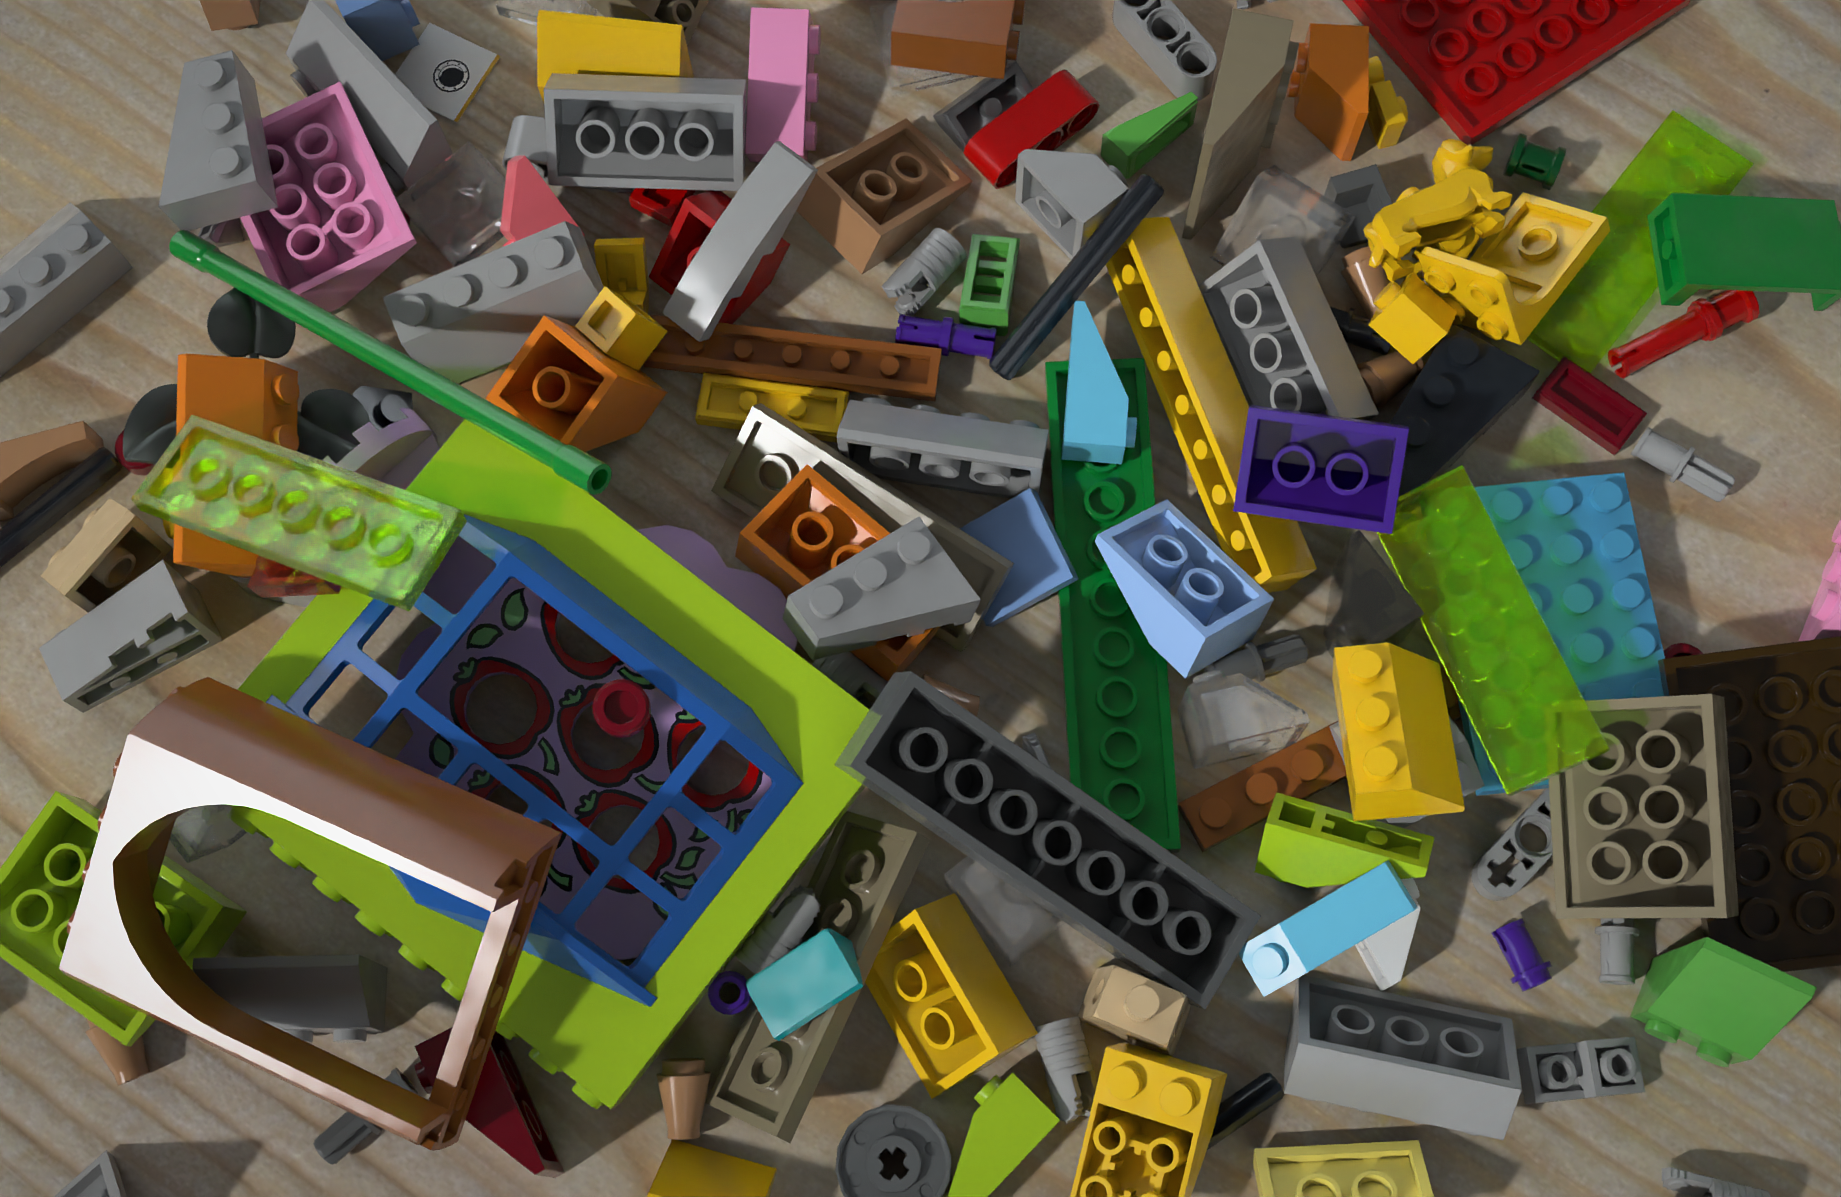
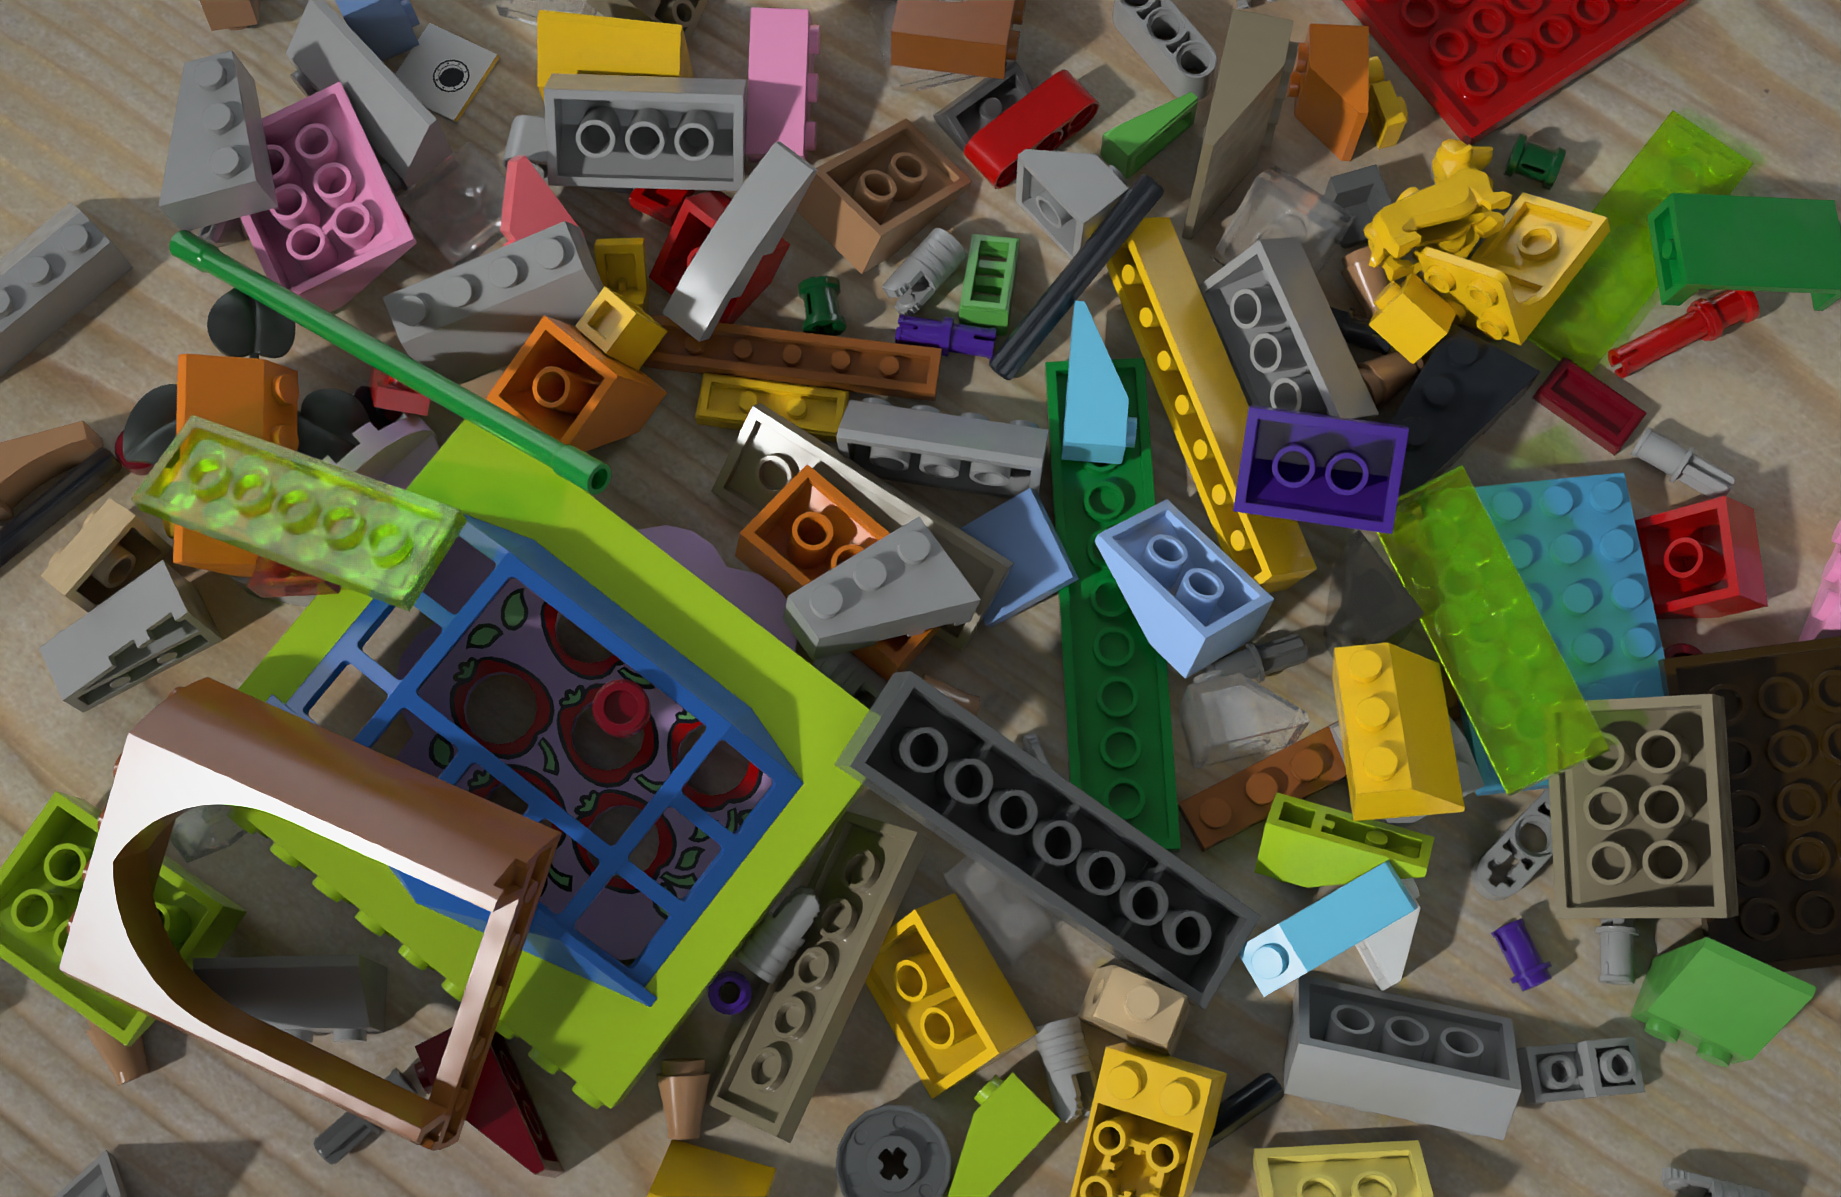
(394, 395): none -> red plate
(805, 982): teal slope -> none
(822, 306): none -> dark green bush
(1703, 560): none -> red slope

